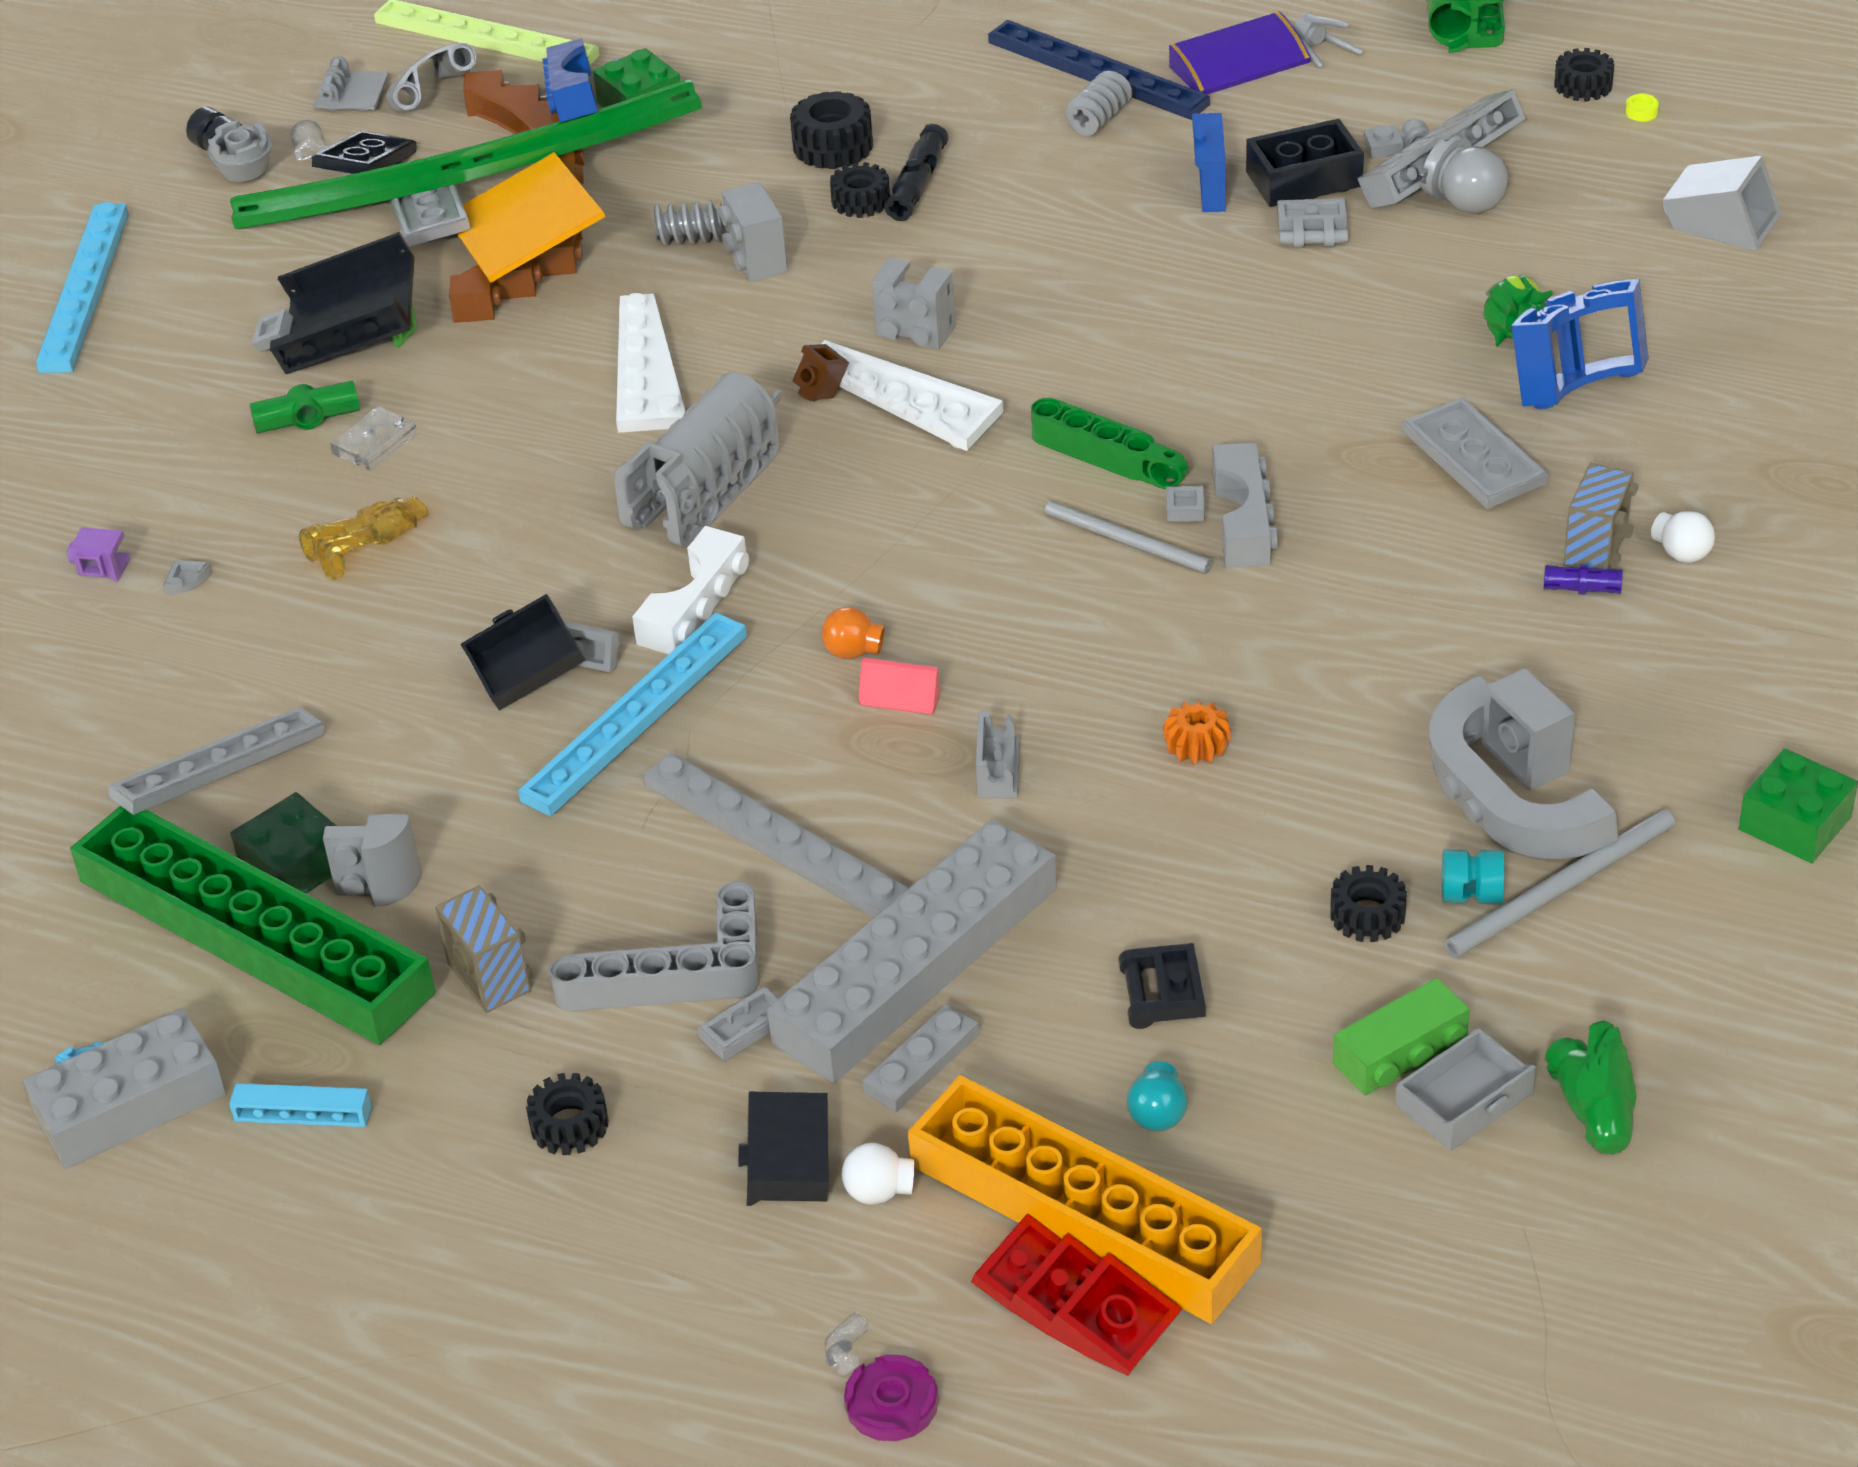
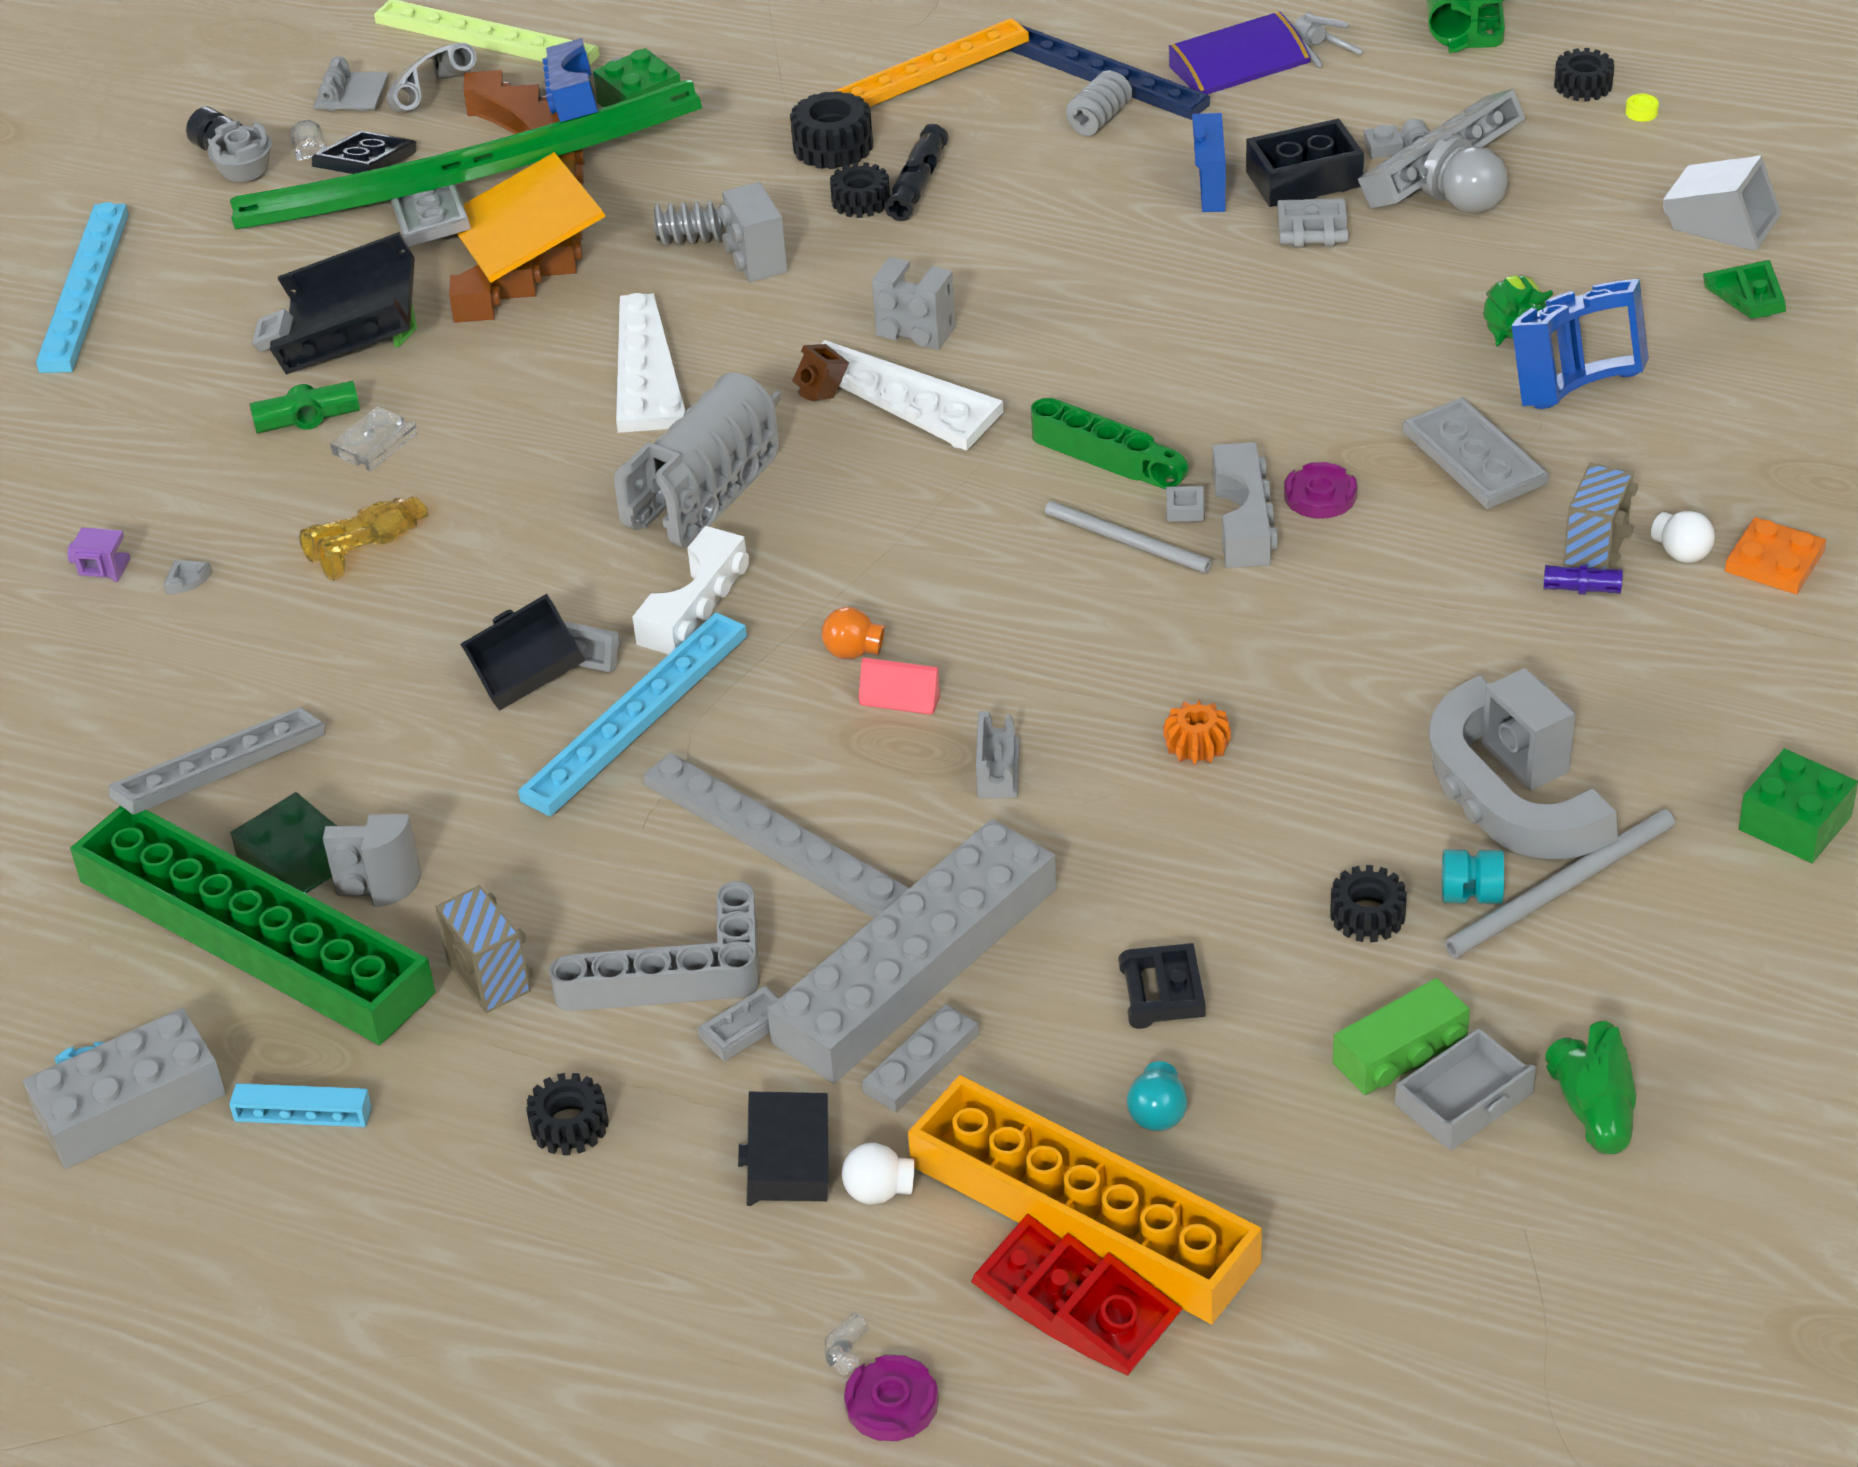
(938, 62): none -> light orange tile
(1320, 490): none -> magenta tile
(1748, 288): none -> green wing
(1775, 555): none -> orange plate

